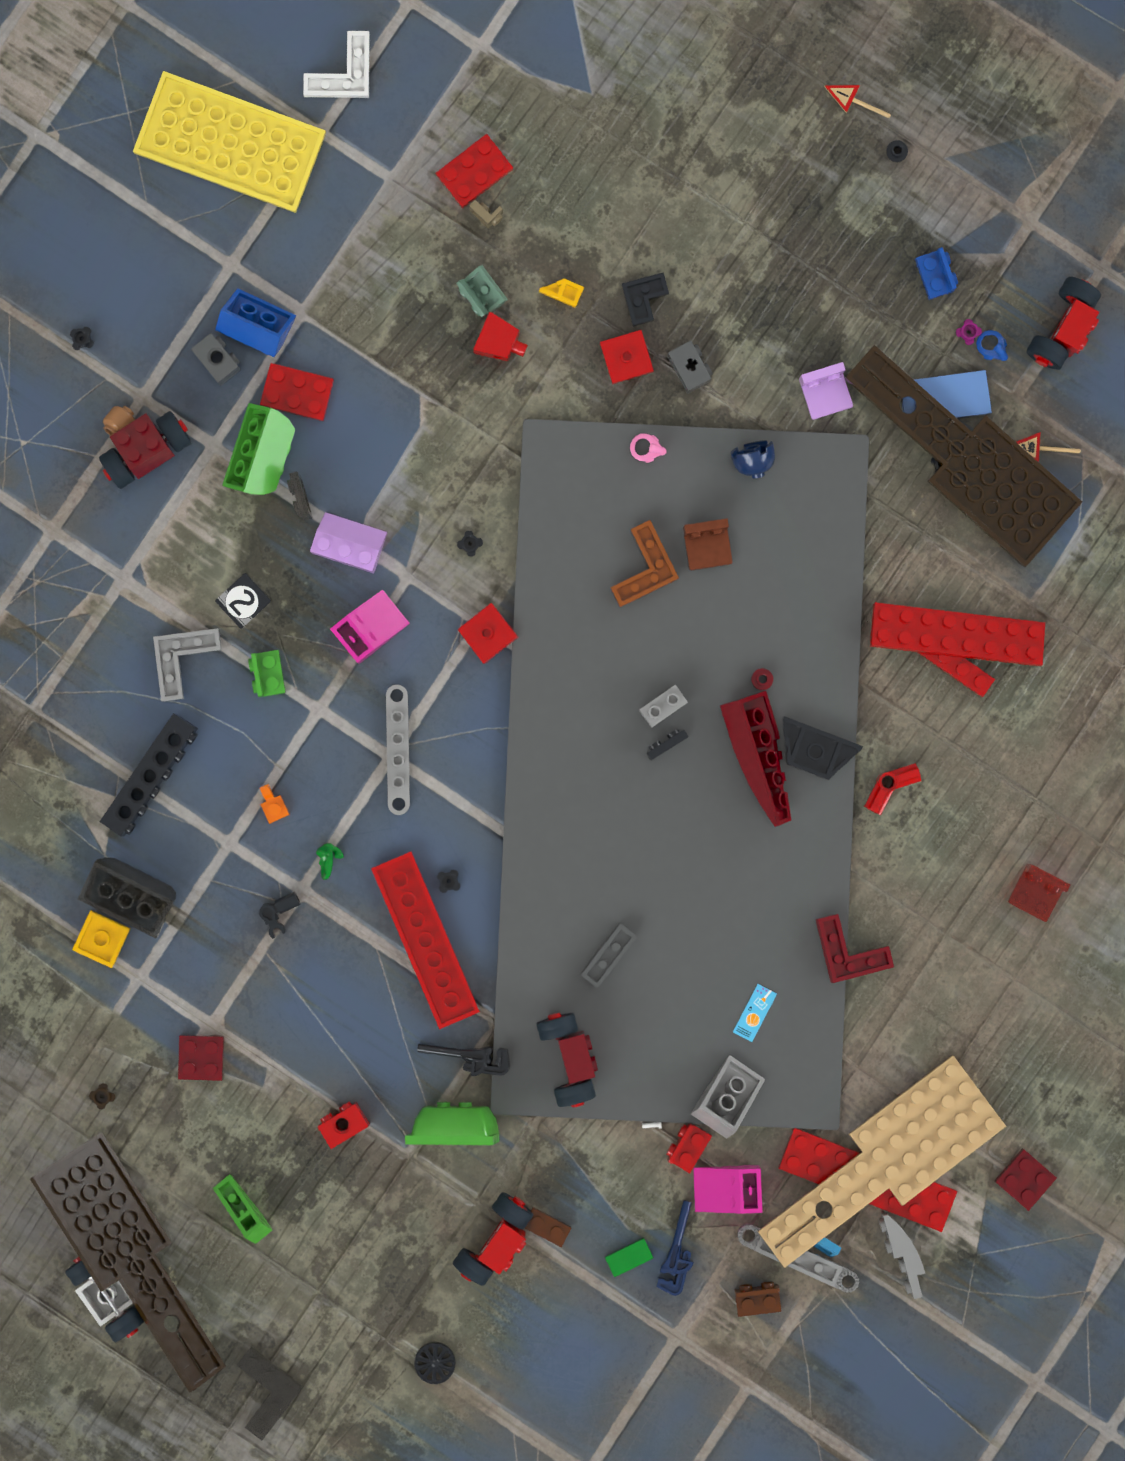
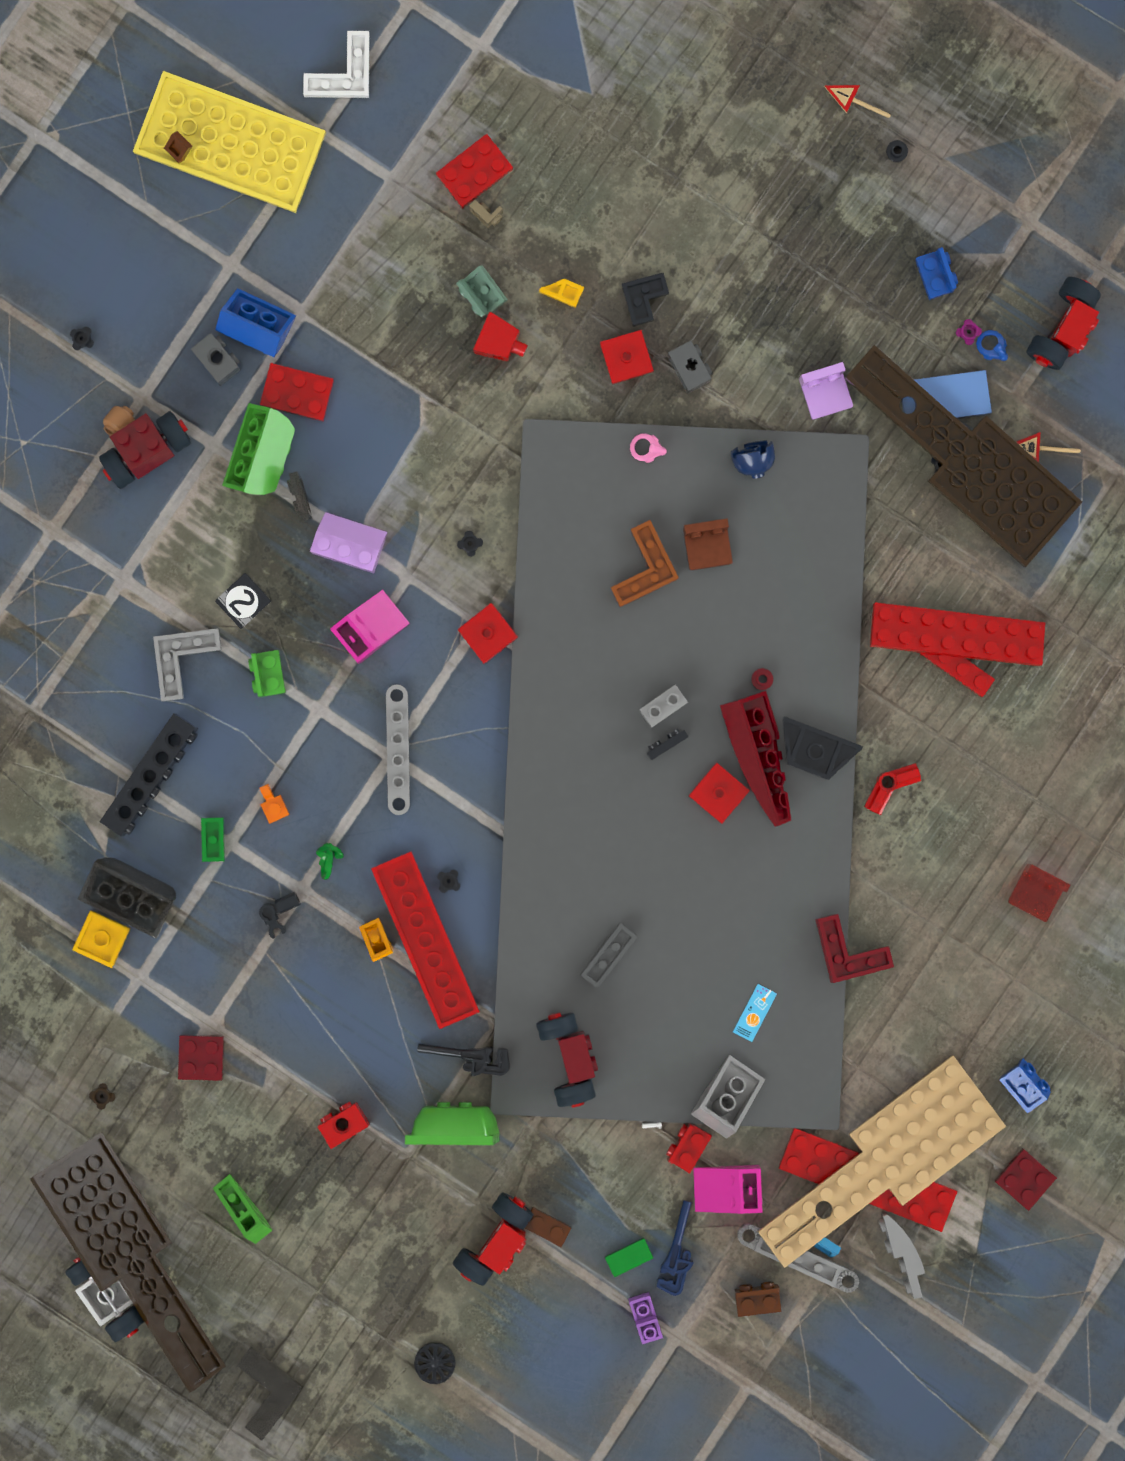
(178, 147): none -> reddish brown plate
(212, 839): none -> green plate
(376, 940): none -> light orange slope
(645, 1318): none -> medium lavender slope
(719, 793): none -> red plate
(1026, 1085): none -> bracket

